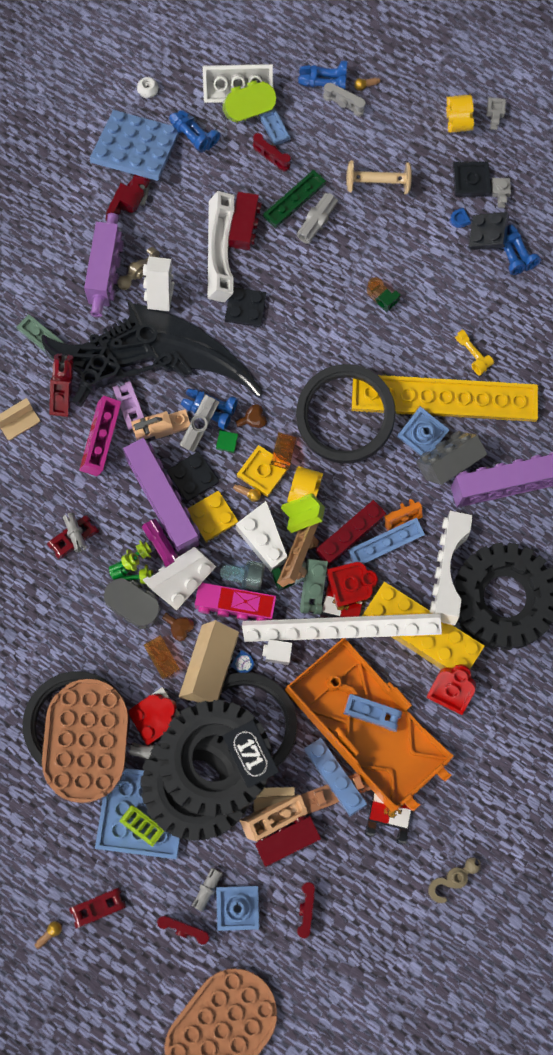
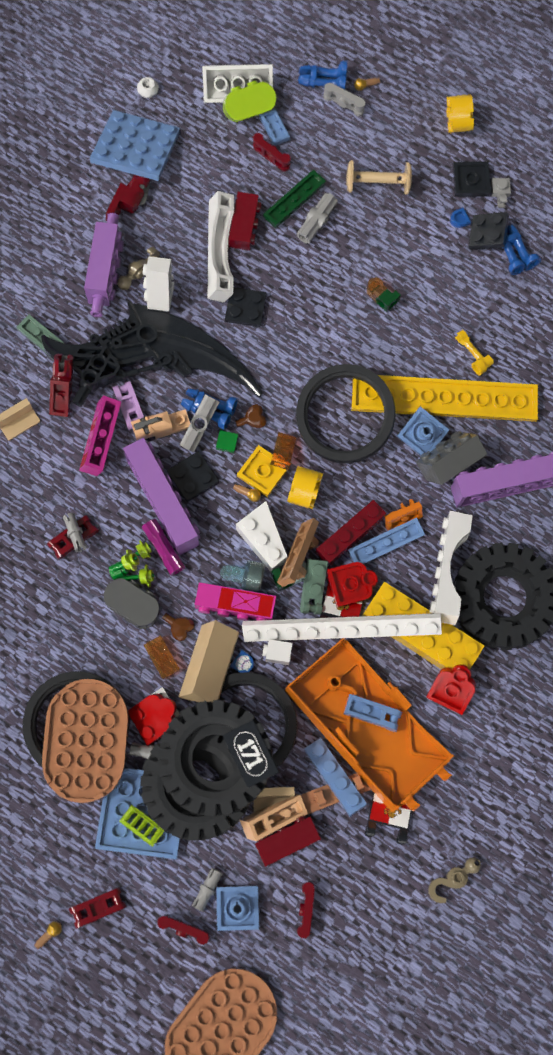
(181, 578): white wedge -> none
(200, 139): blue piece -> none
(212, 516): yellow plate -> none
(303, 512): lime panel -> none
(495, 110): light grey plate -> none

